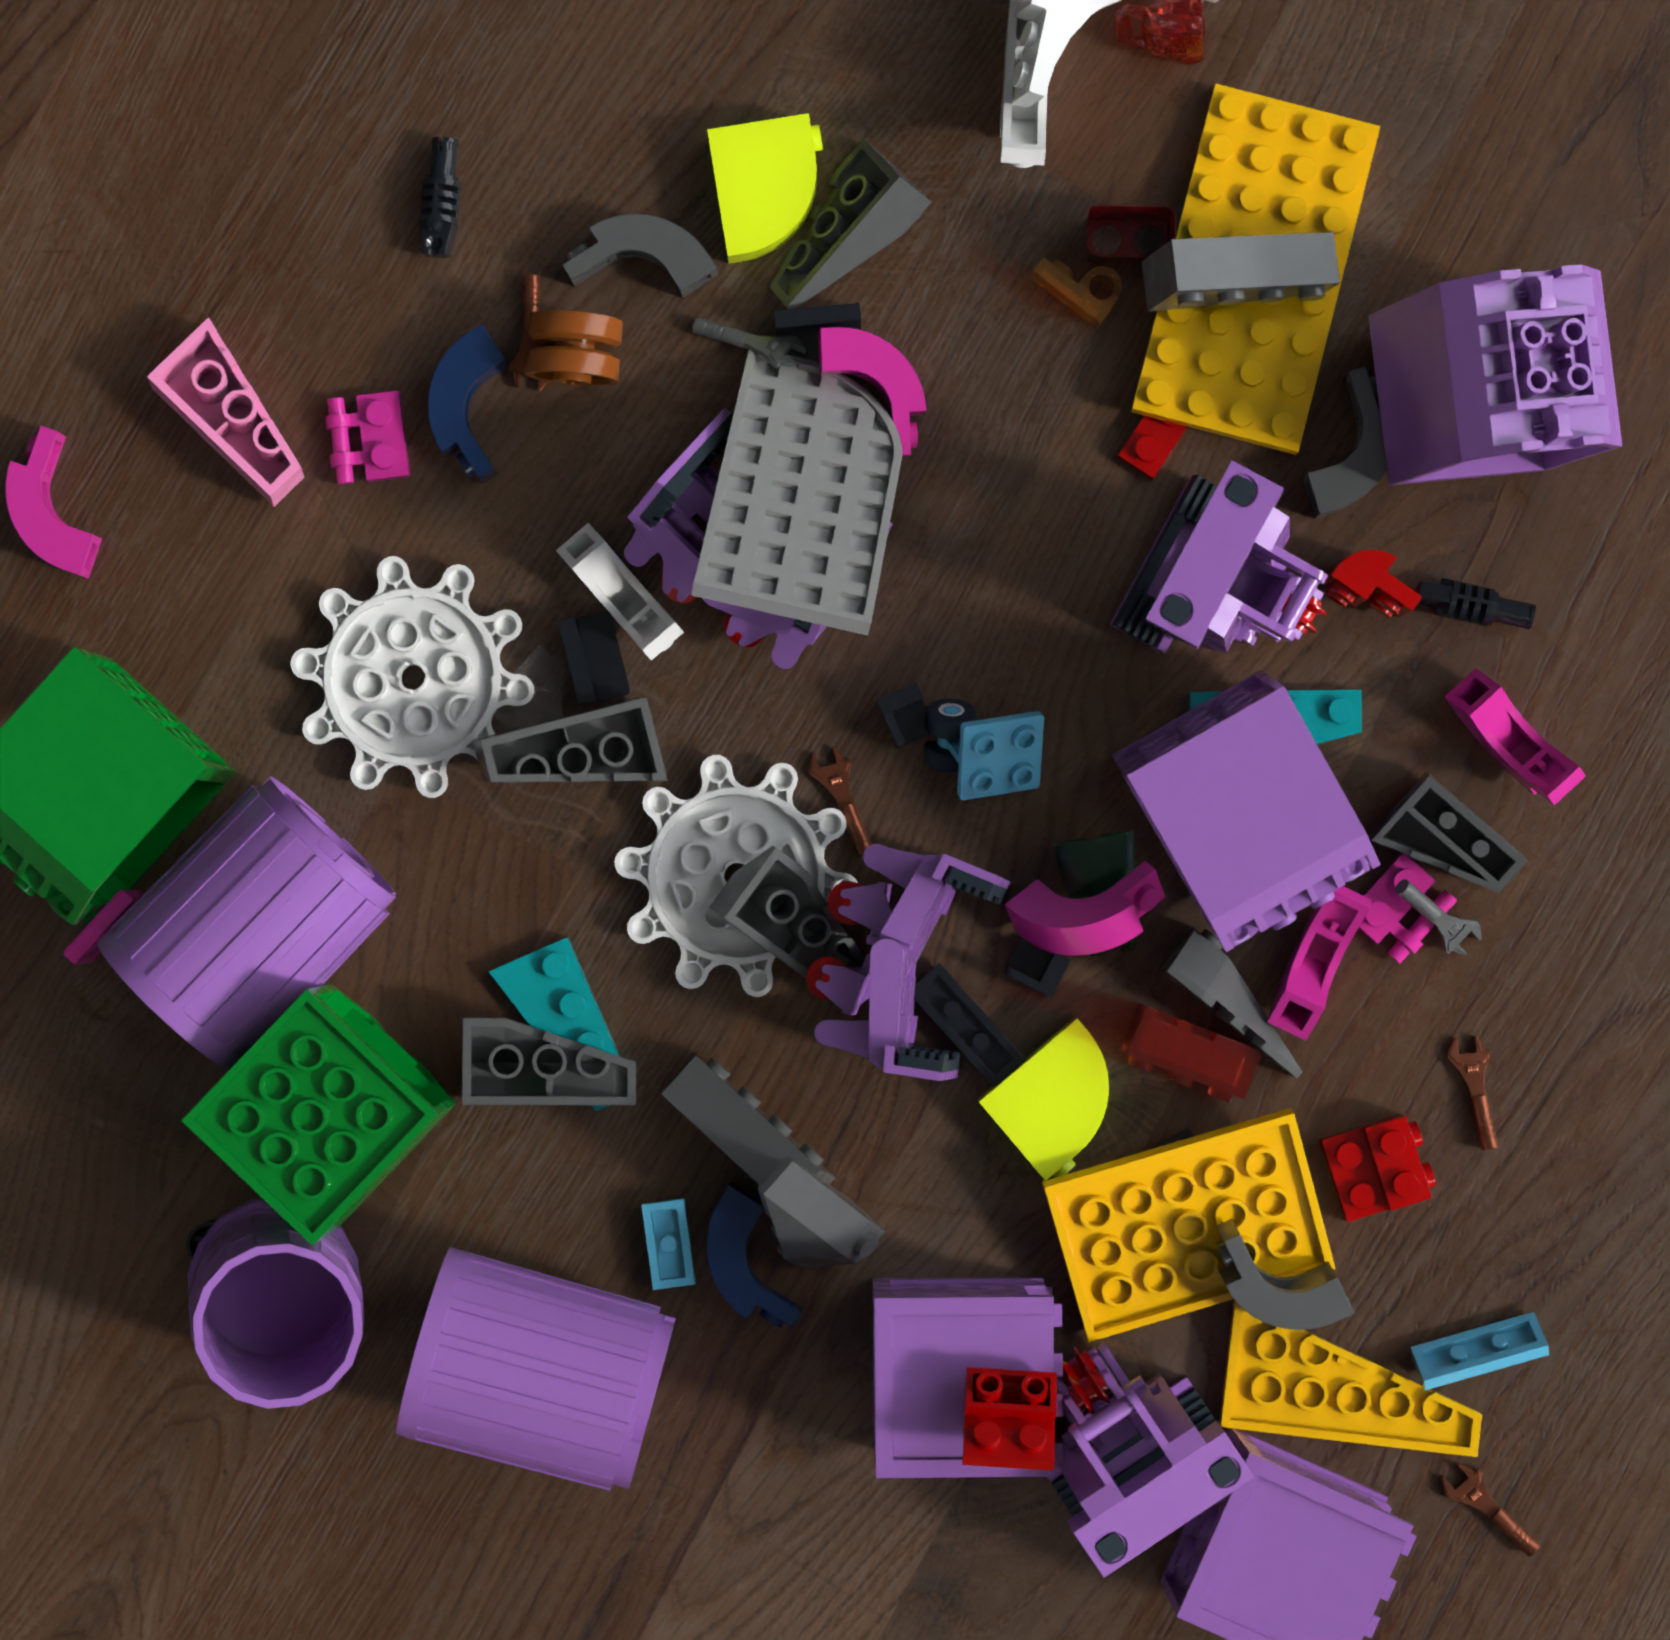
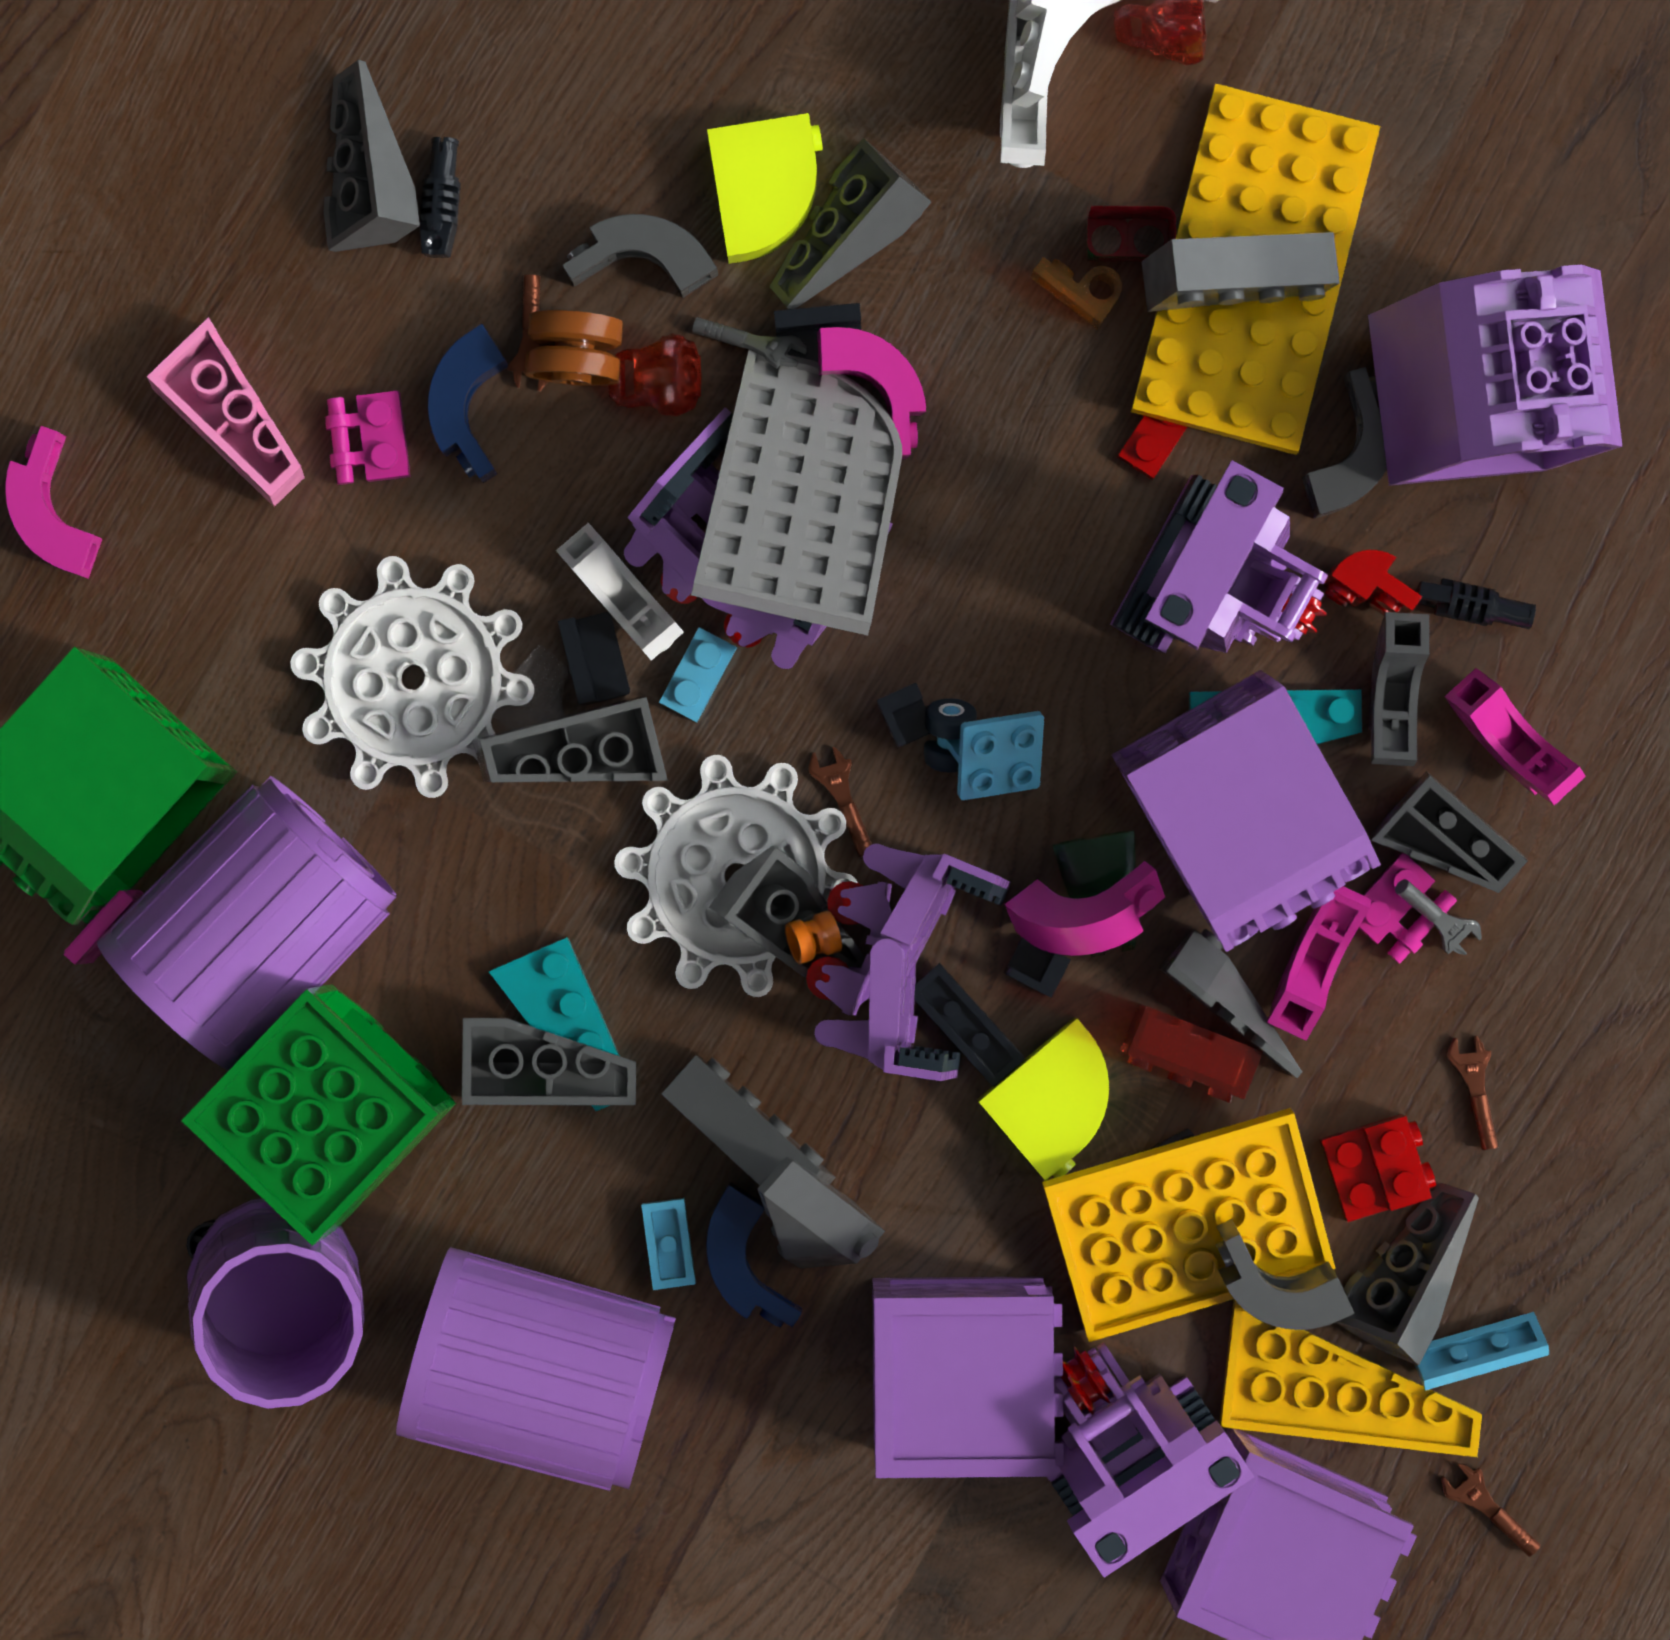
(371, 184): none -> dark grey wedge
(663, 376): none -> clear red piece
(698, 675): none -> medium azure plate
(813, 937): none -> orange wheel
(1009, 1418): red brick -> none
(1394, 689): none -> dark grey arch
(1408, 1284): none -> dark grey wedge

